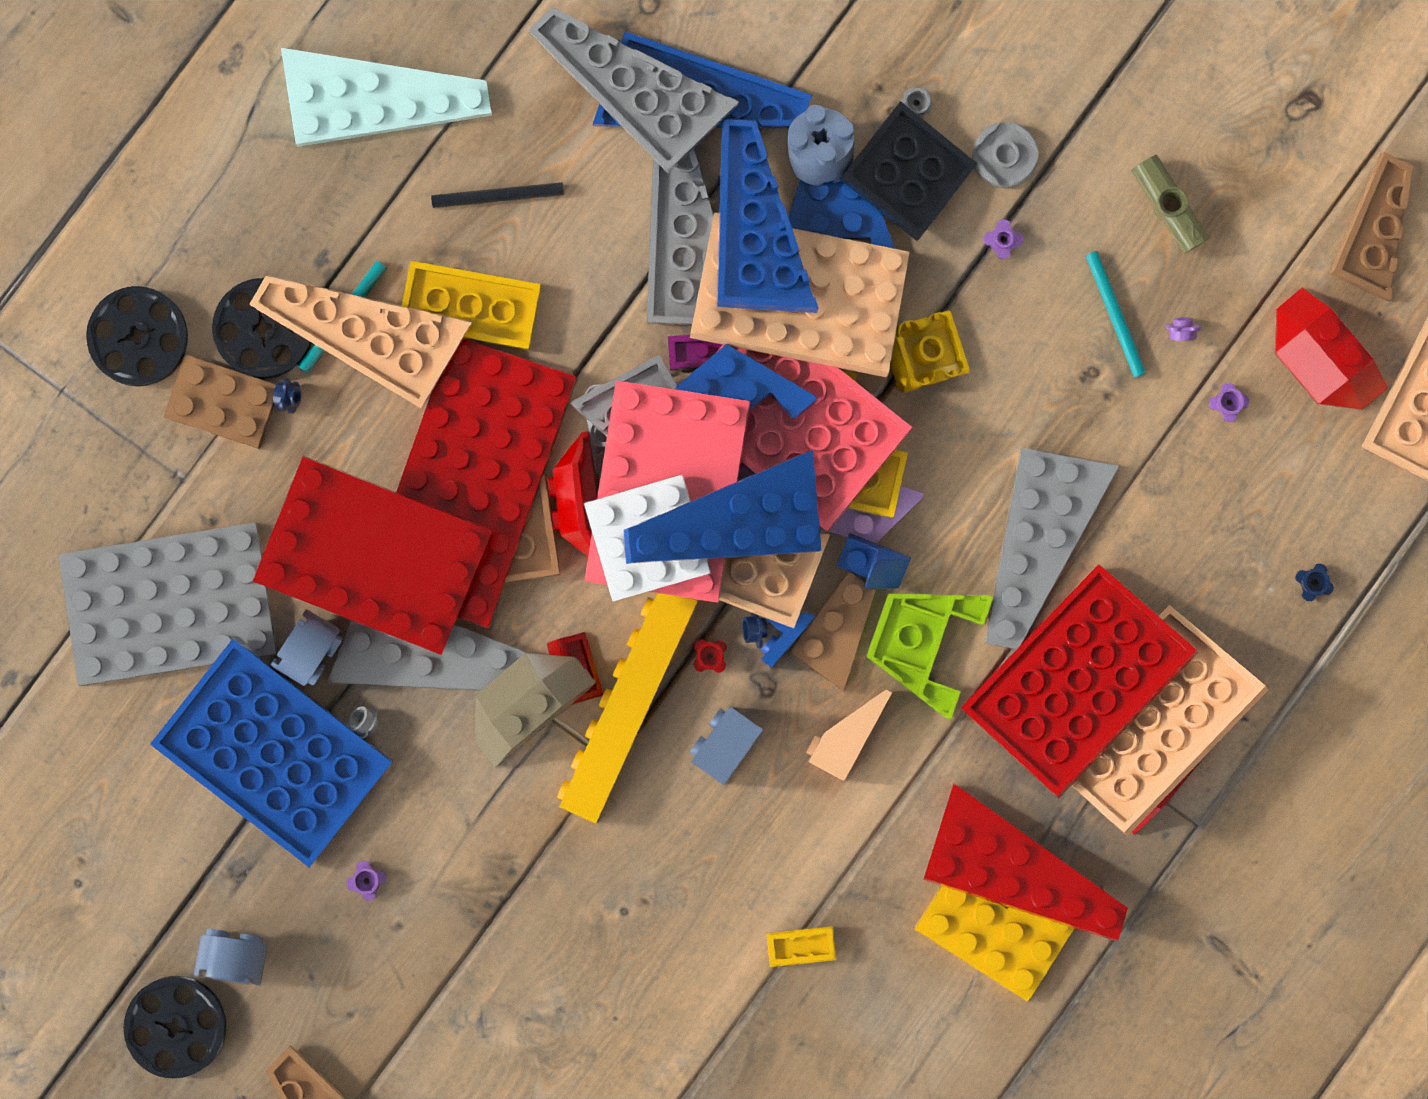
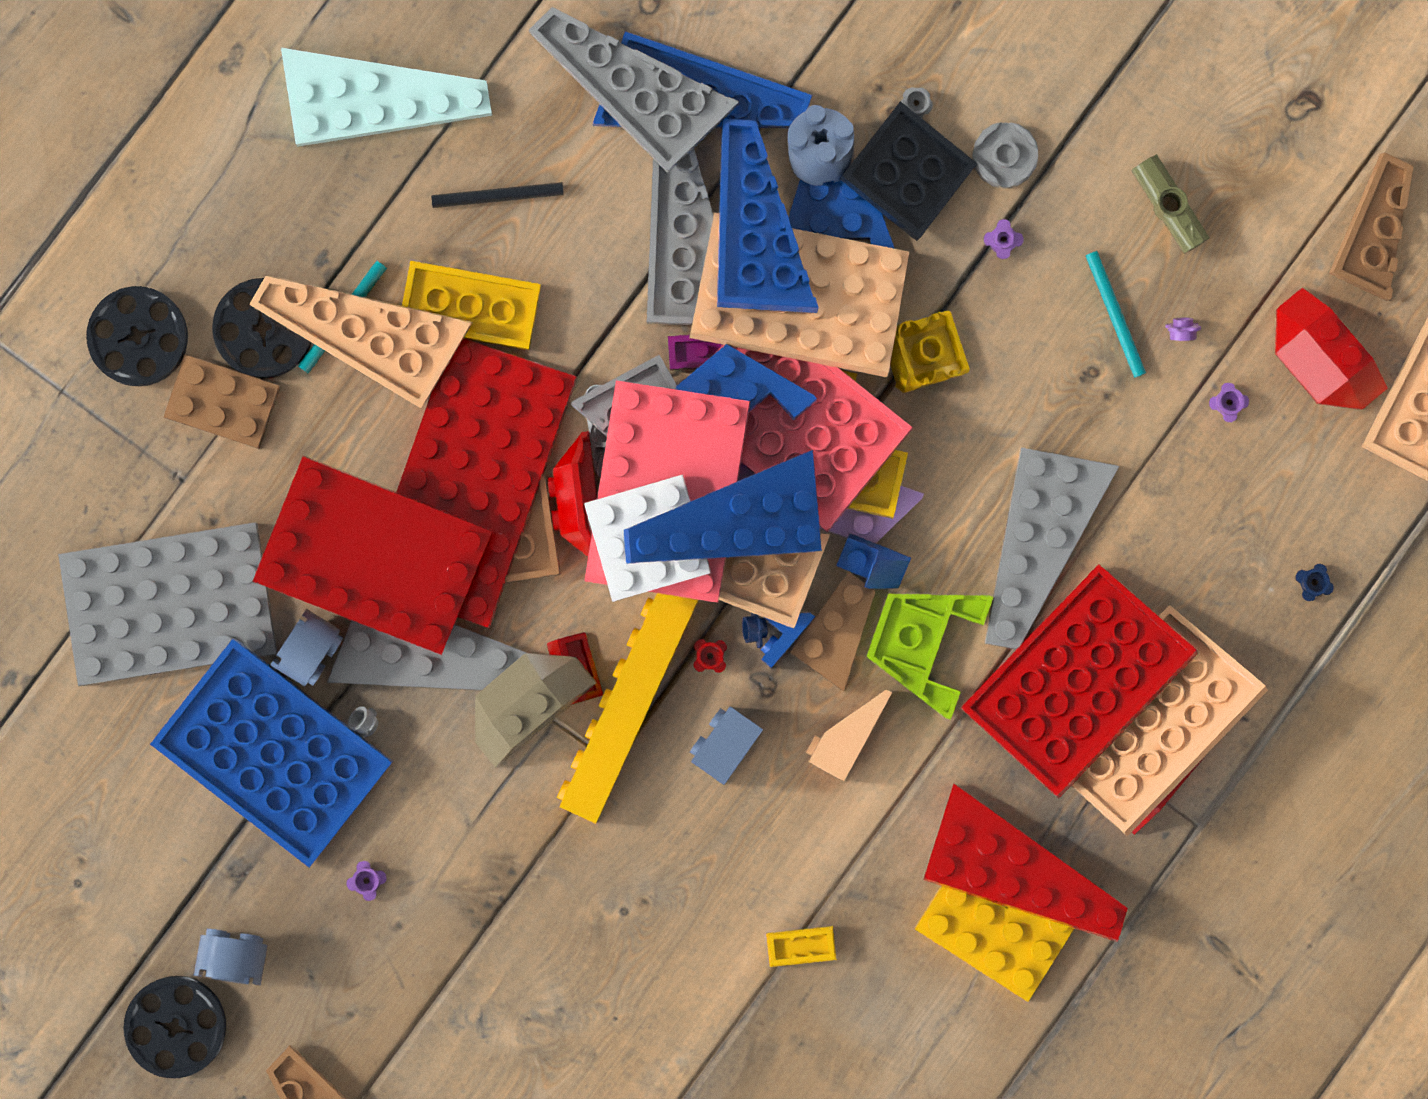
(287, 395): dark blue plate -> none

